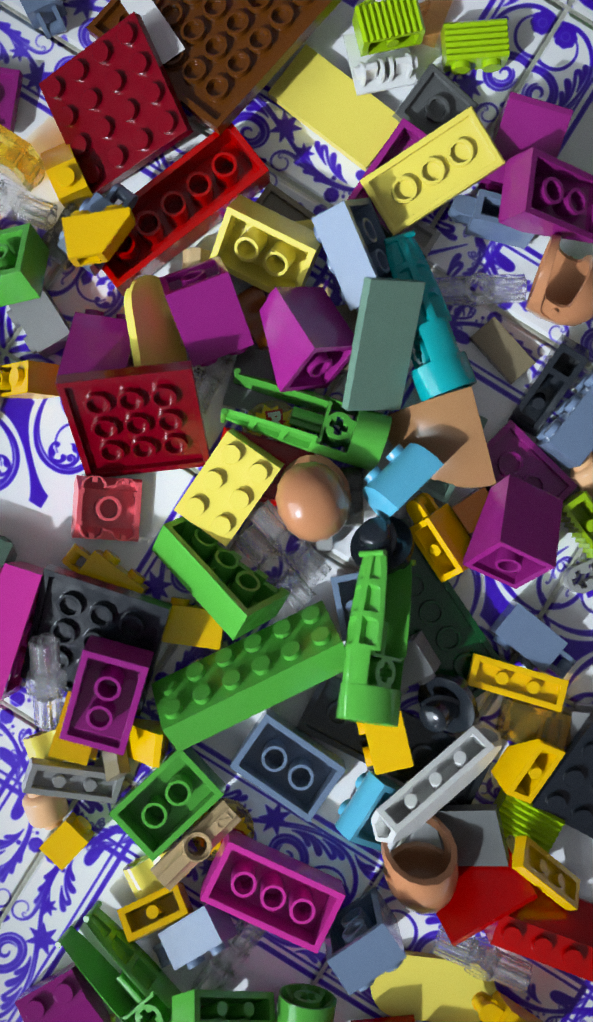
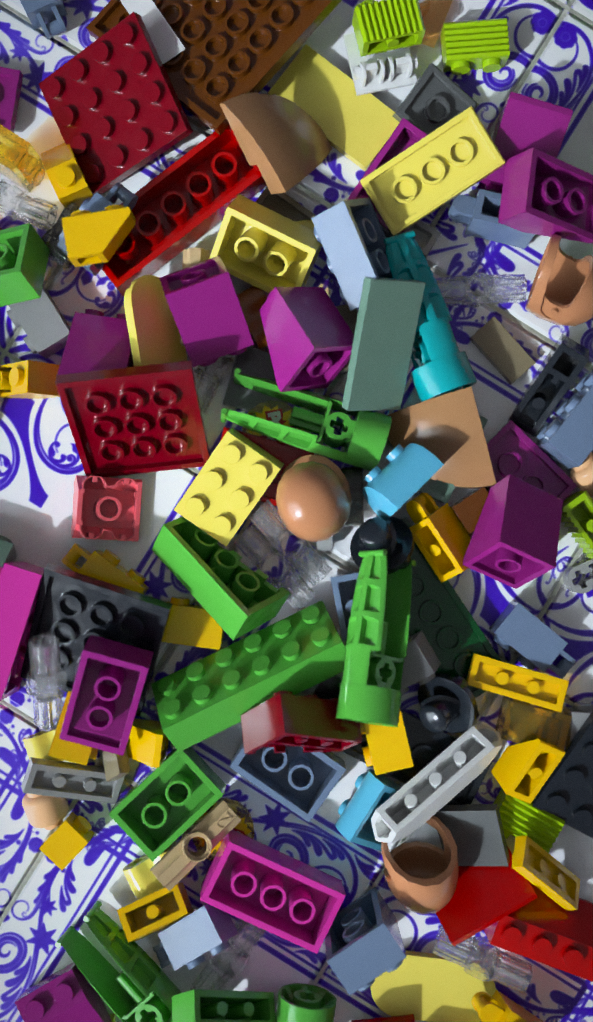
(276, 138): none -> medium nougat brick
(298, 722): none -> wedge

